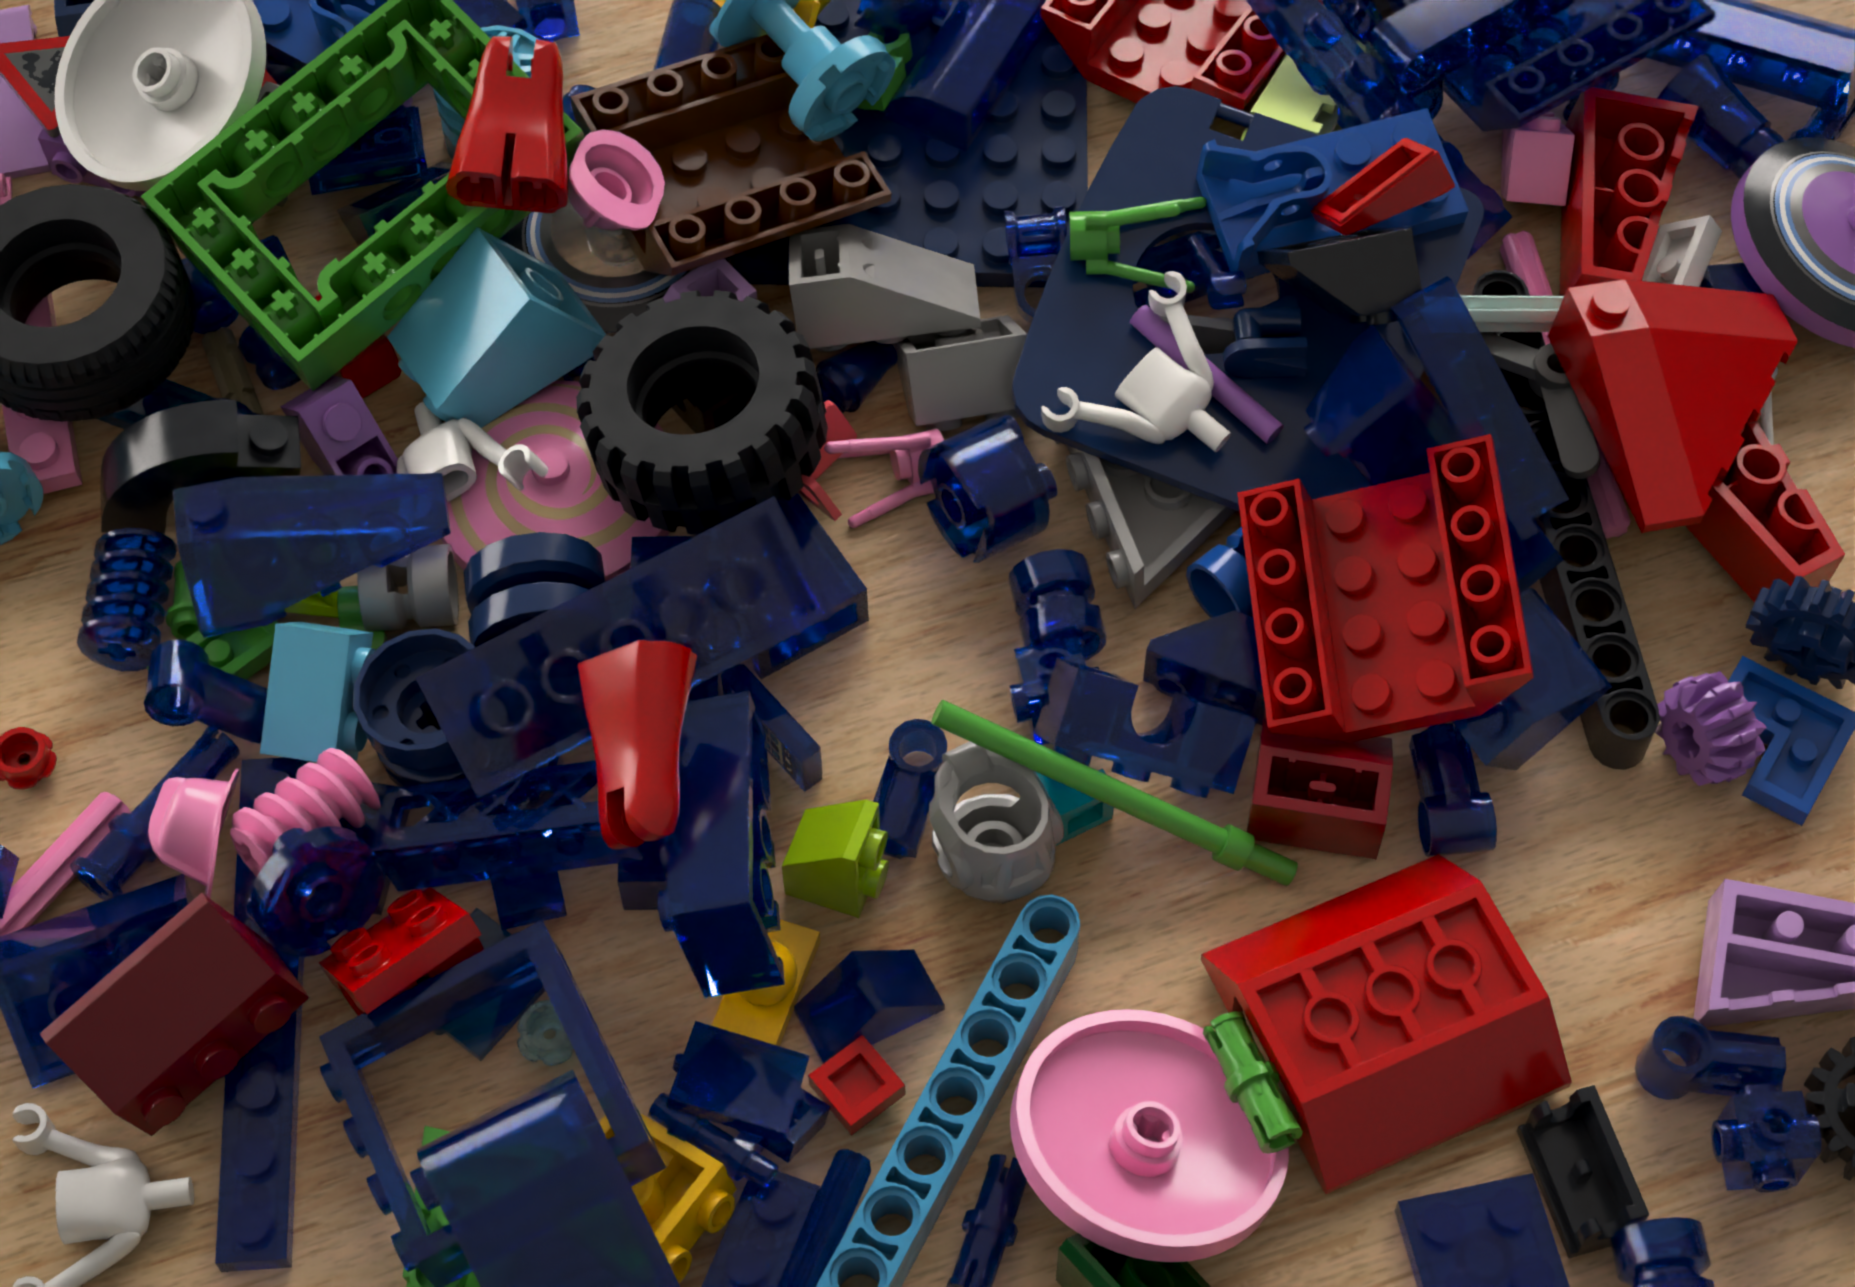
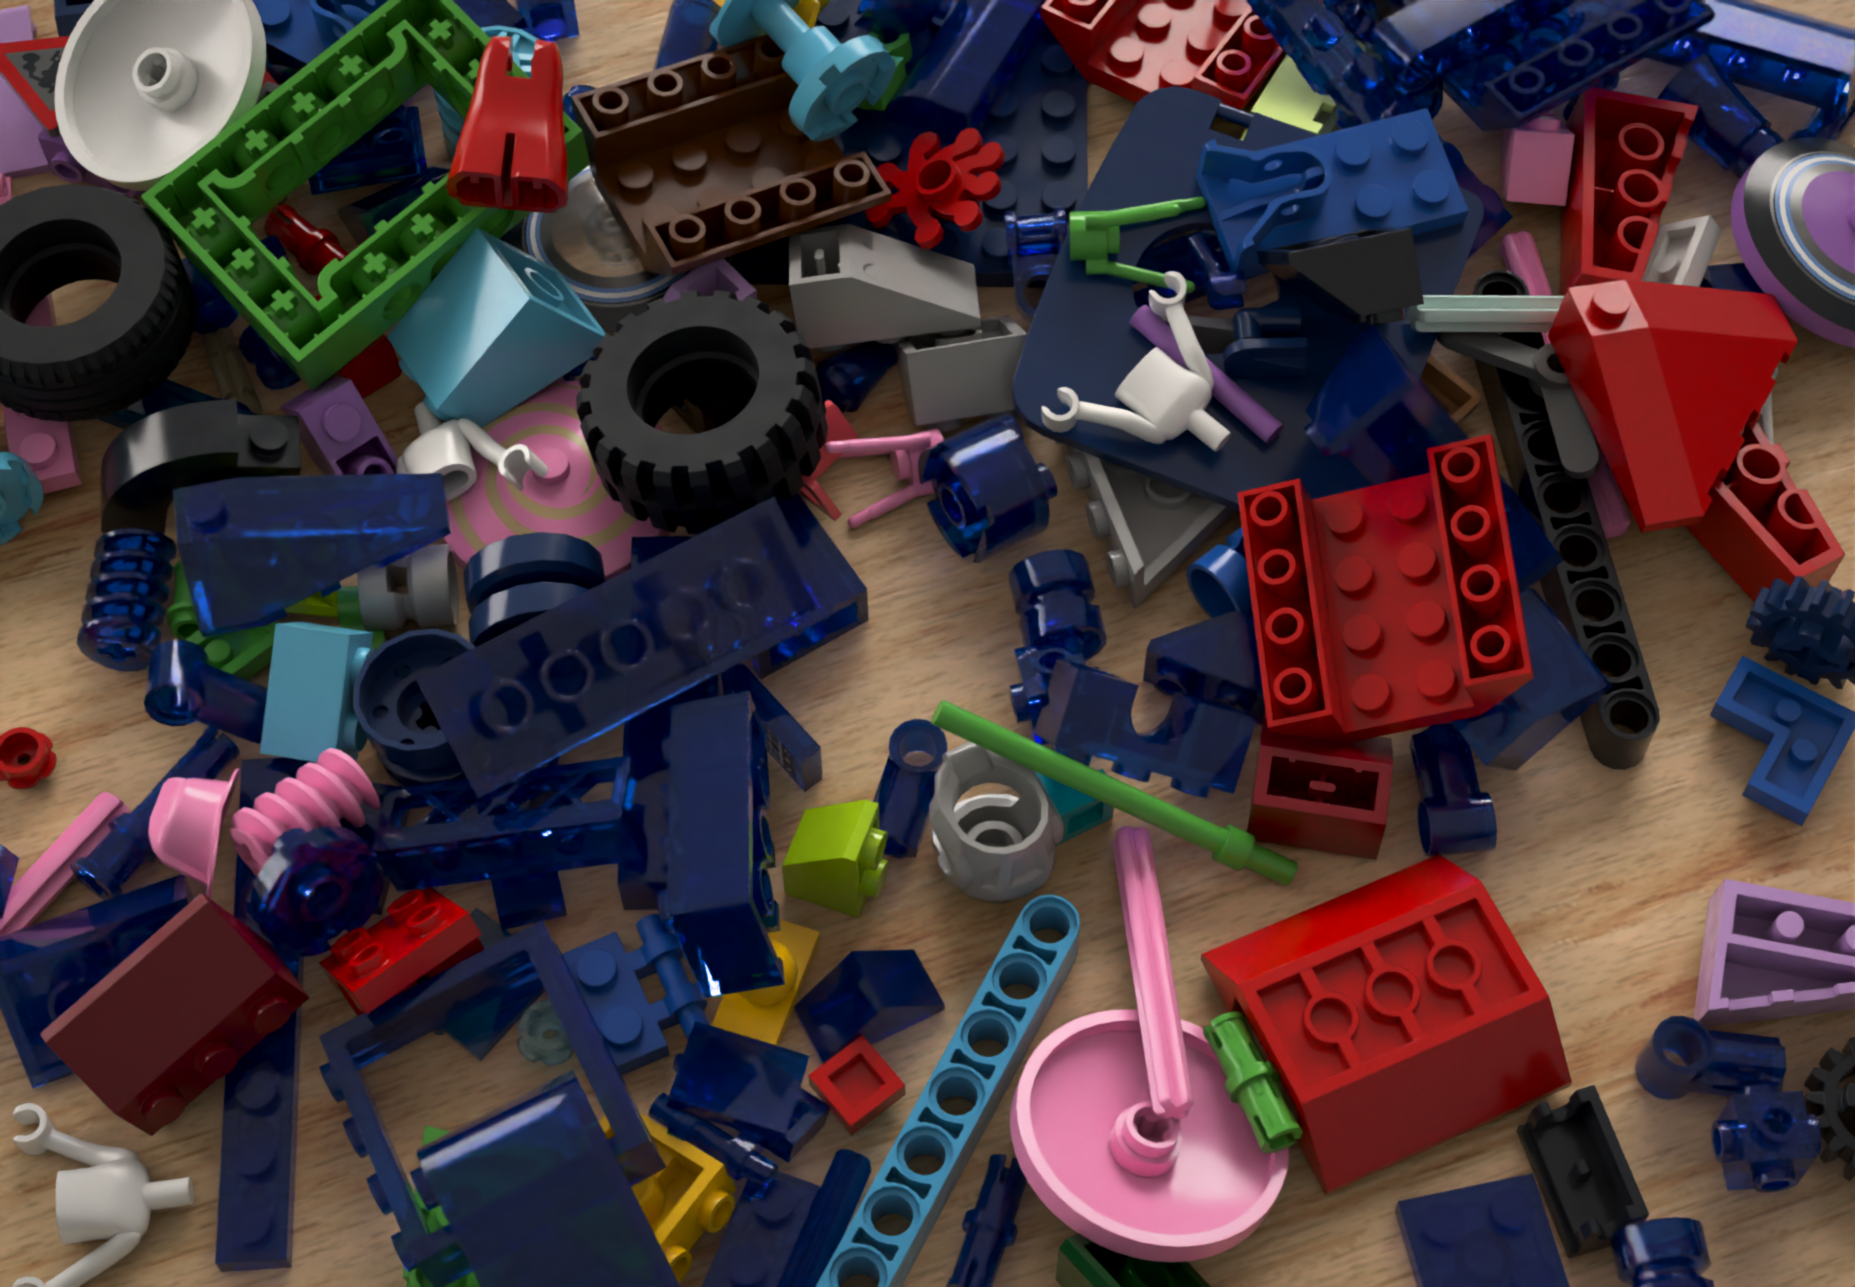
(310, 245): none -> red pin
(614, 182): bright pink piece -> none
(616, 998): none -> blue plate
(635, 721): red piece -> none
(941, 185): none -> red animal
(1152, 974): none -> bright pink axle
(1388, 186): red slope -> none
(1480, 399): clear blue fence -> none
(1710, 728): medium lavender gear -> none

